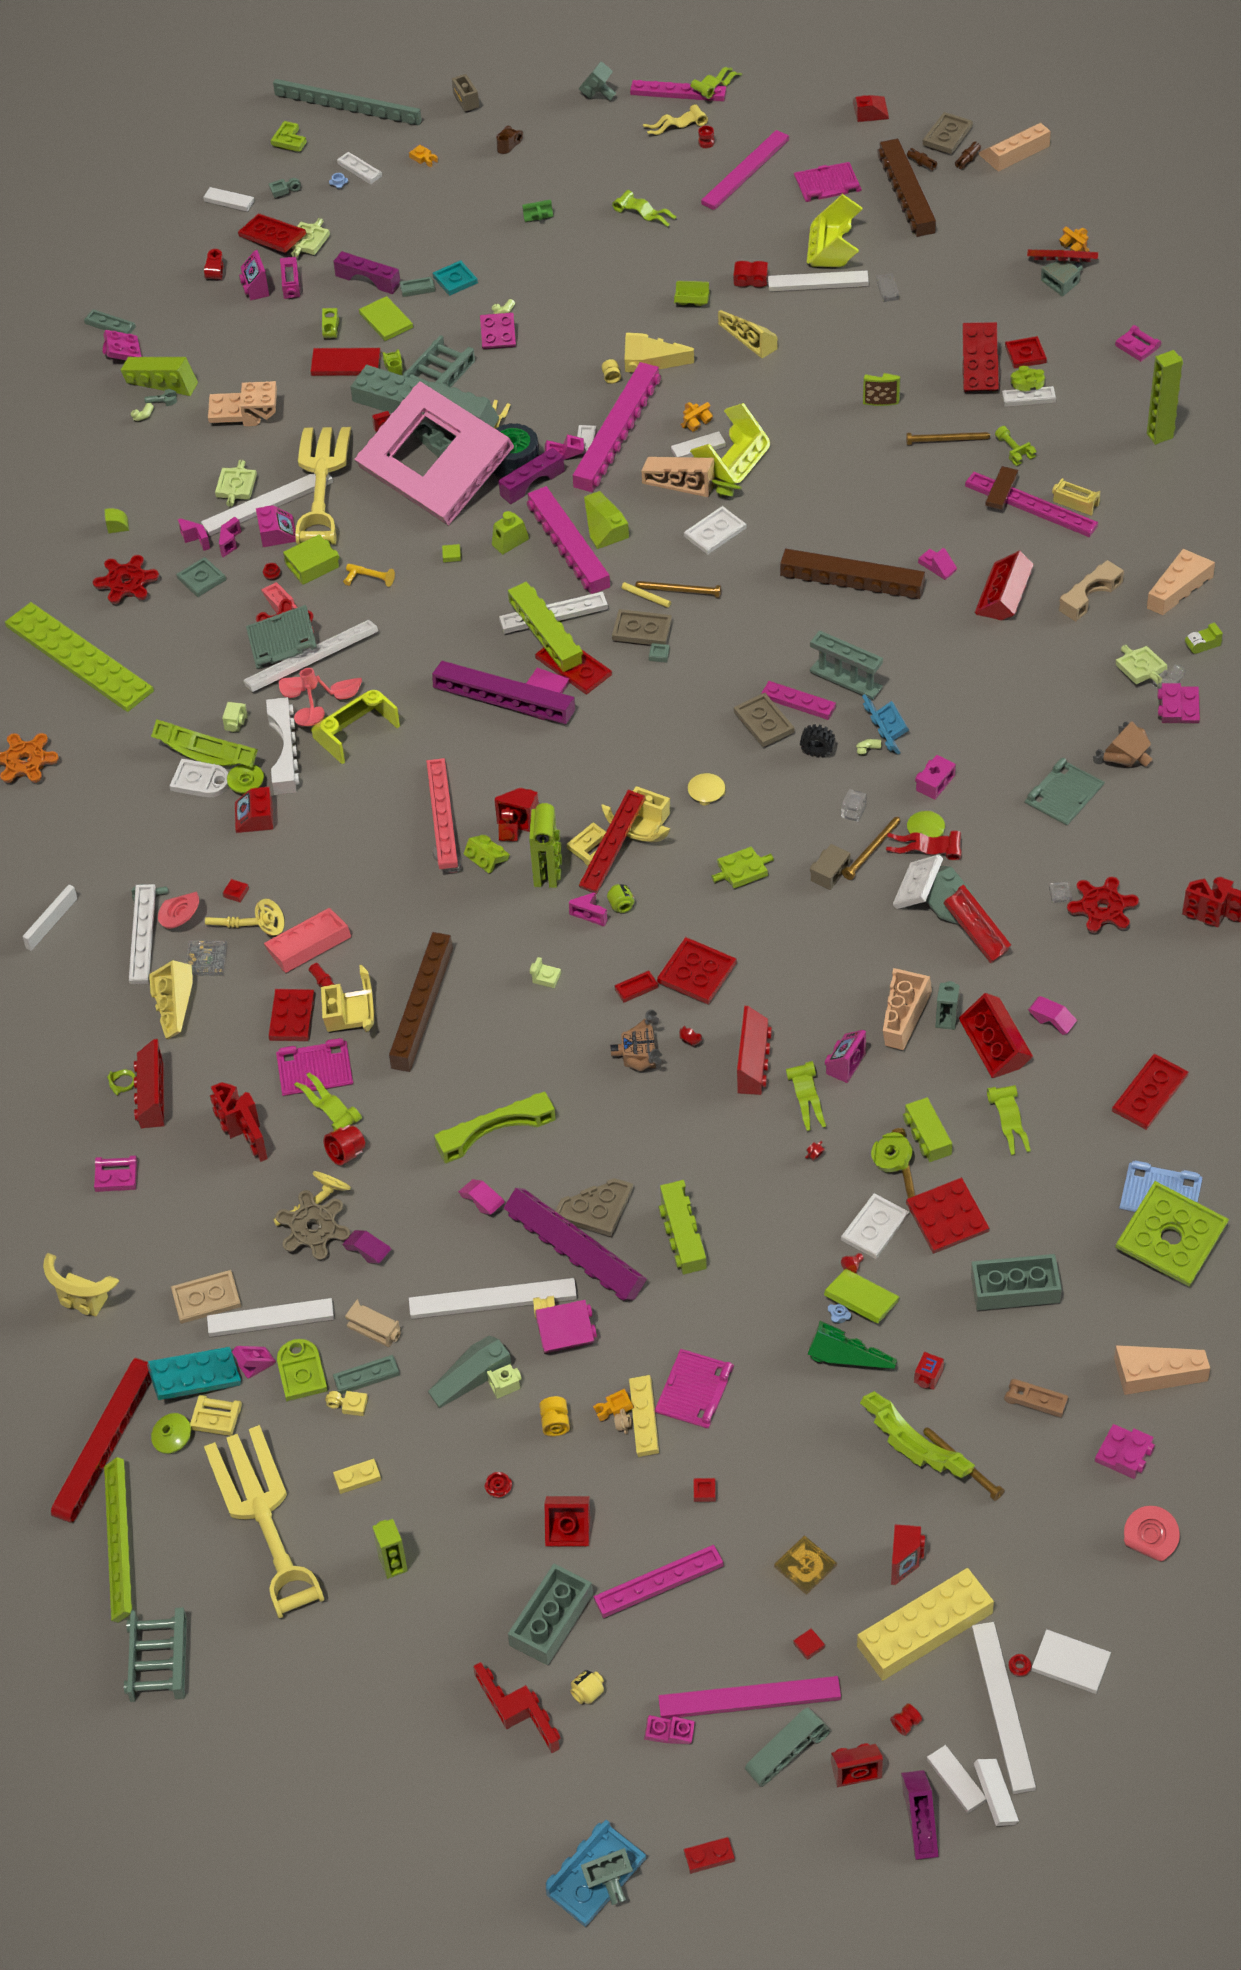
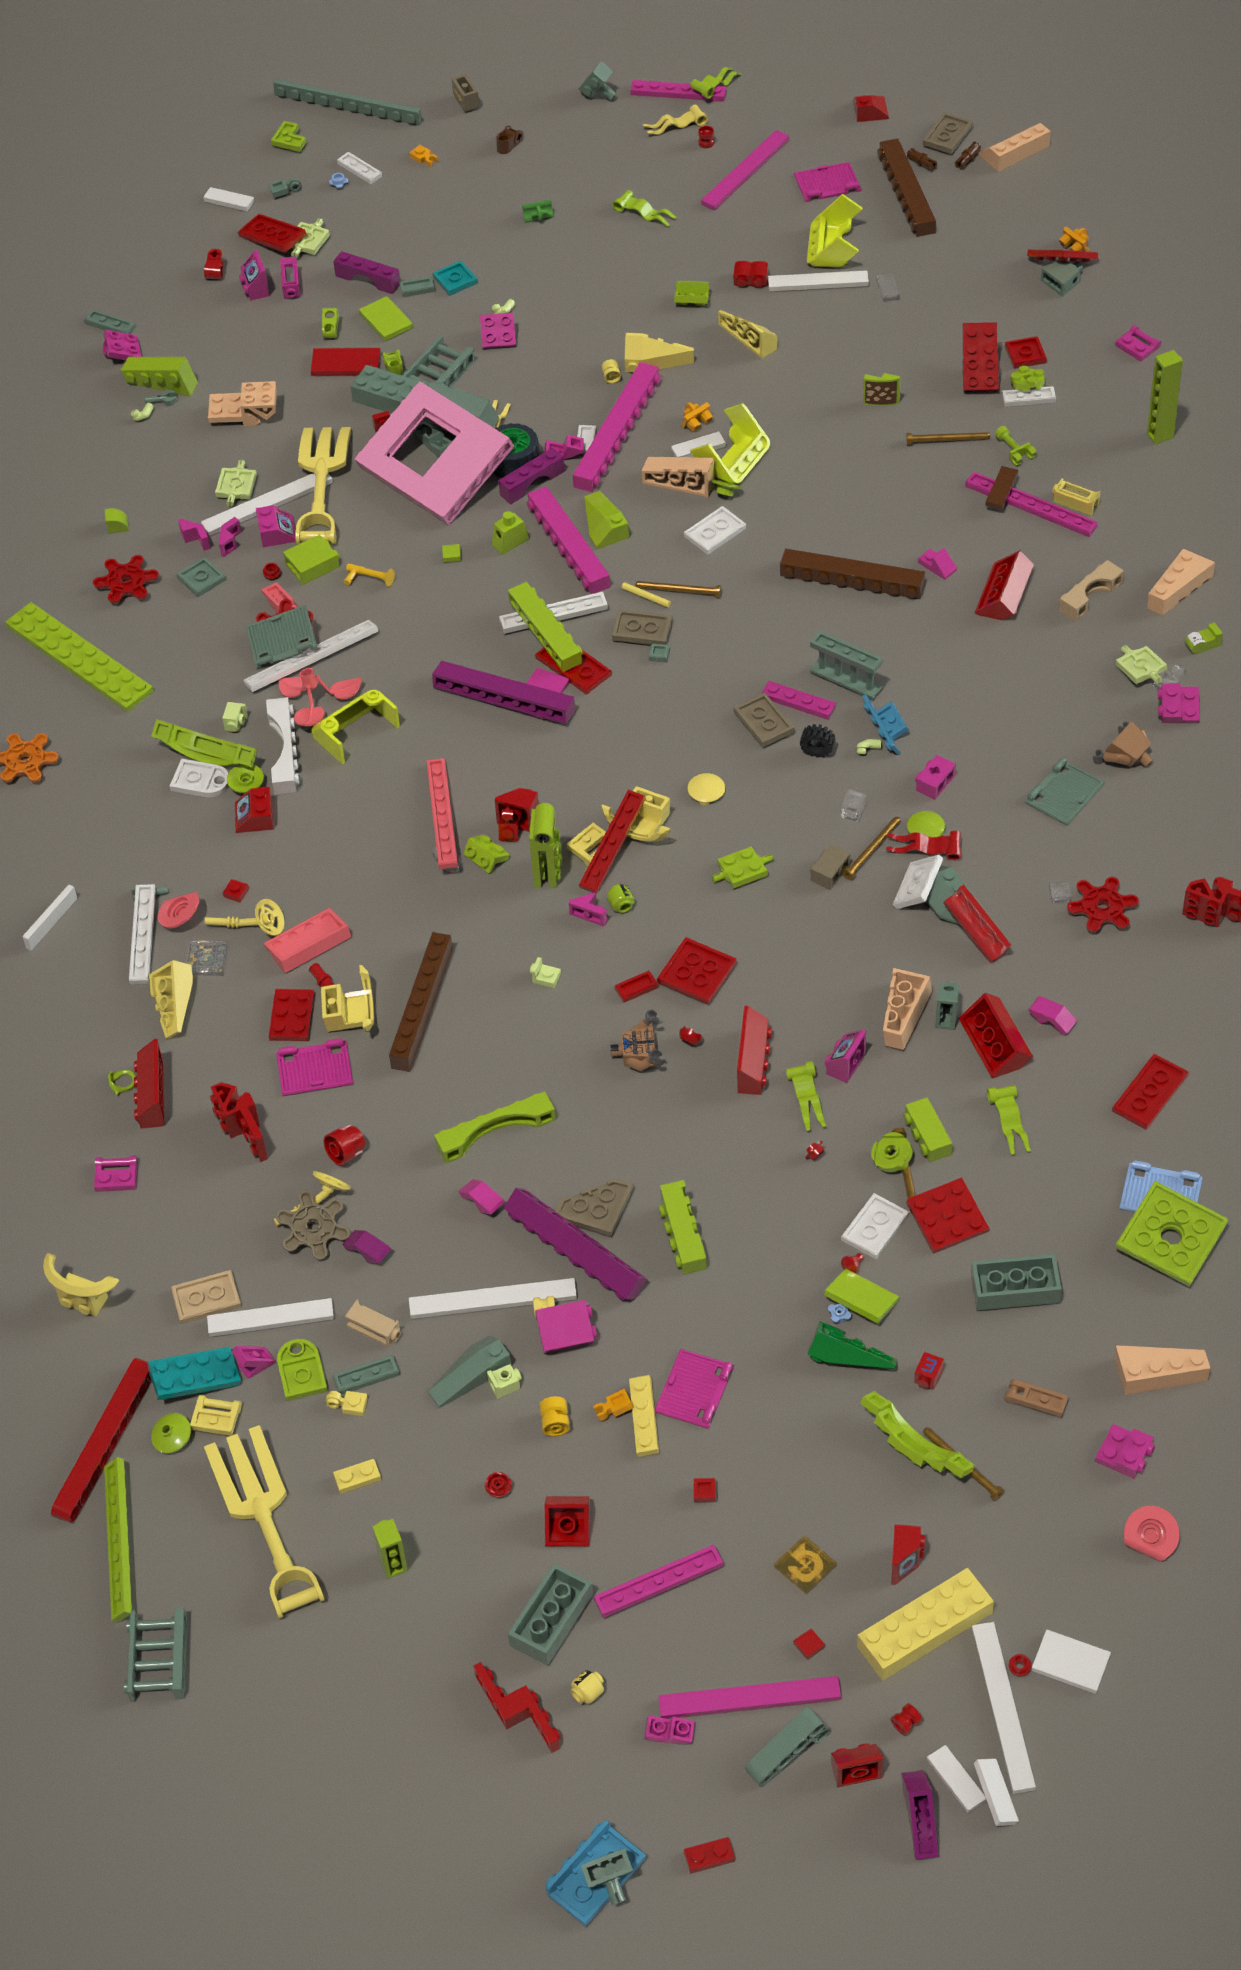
(330, 1104): lime flag -> none
(622, 1421): tan plate -> none

